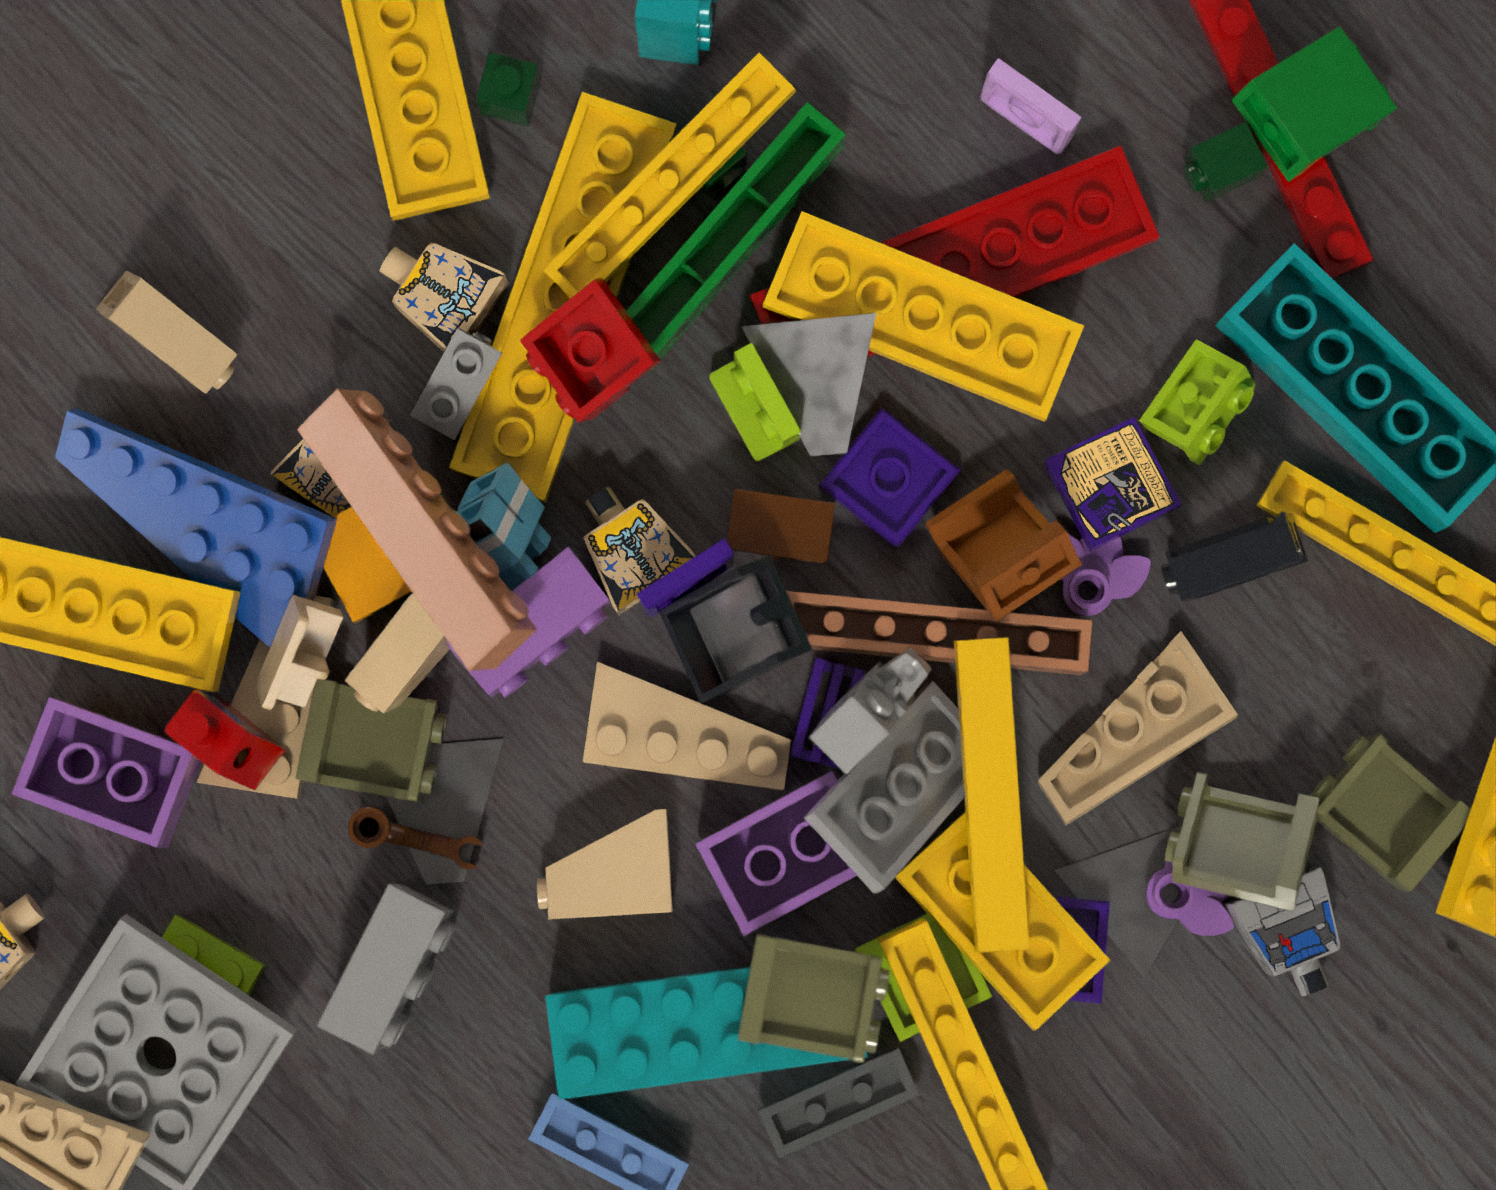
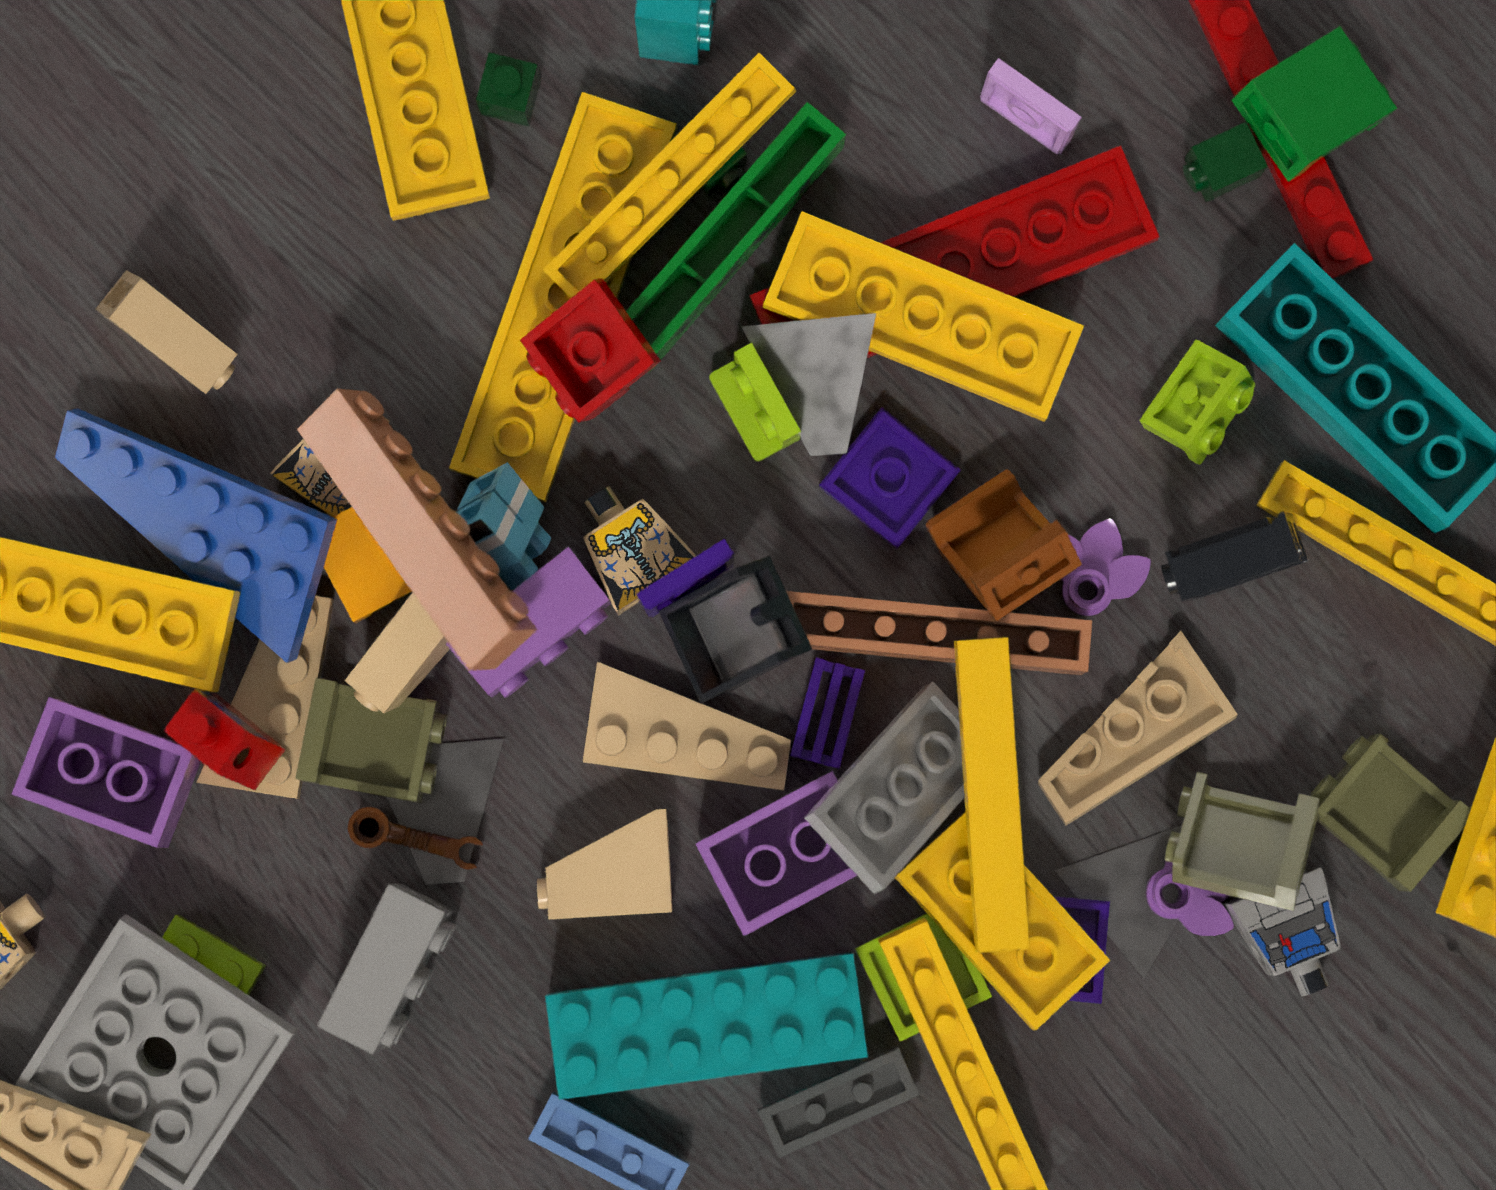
(298, 653): tan panel -> none
(443, 291): tan torso -> none
(456, 382): light grey hinge -> none
(780, 526): reddish brown panel -> none
(812, 998): olive panel -> none
(870, 709): light grey hinge -> none
(1112, 484): tile -> none

